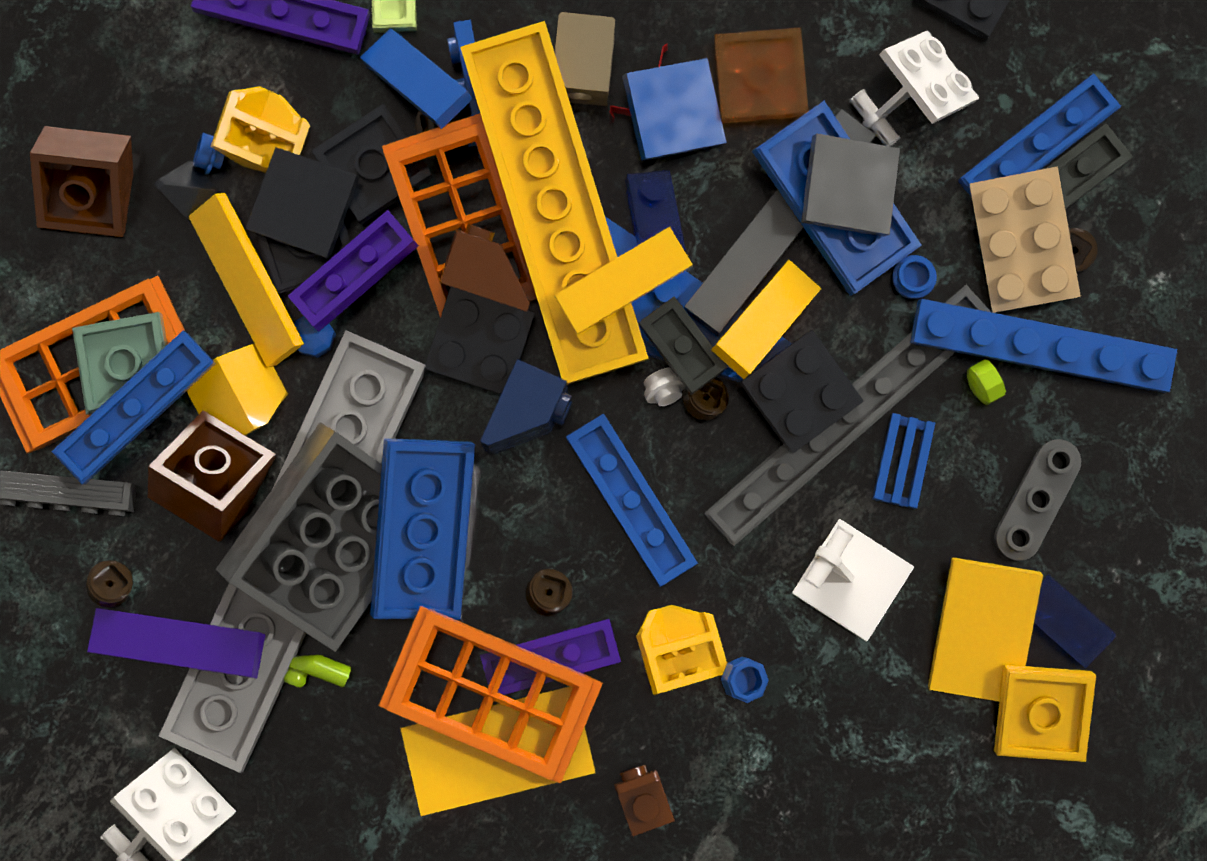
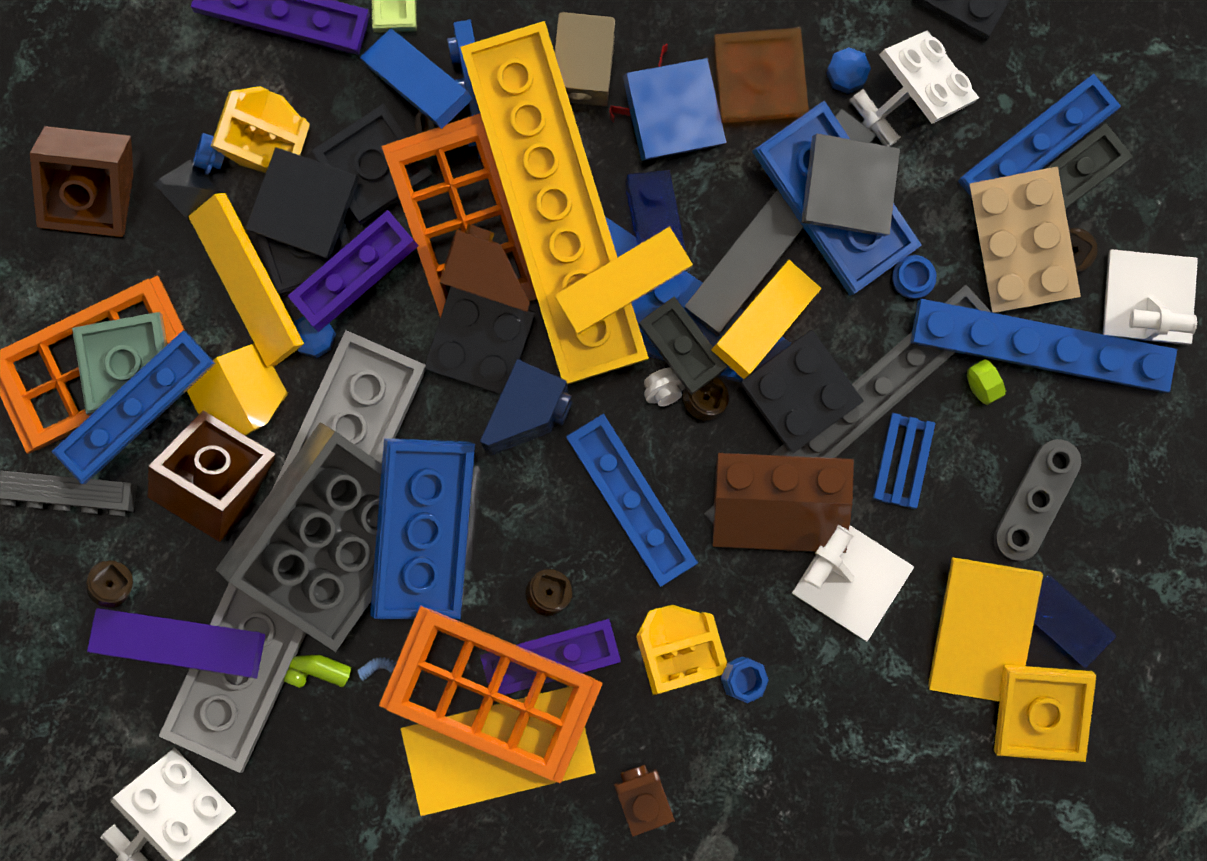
(376, 665): none -> light blue leg
(780, 501): none -> reddish brown slope
(848, 70): none -> blue tile
(1150, 297): none -> white plate

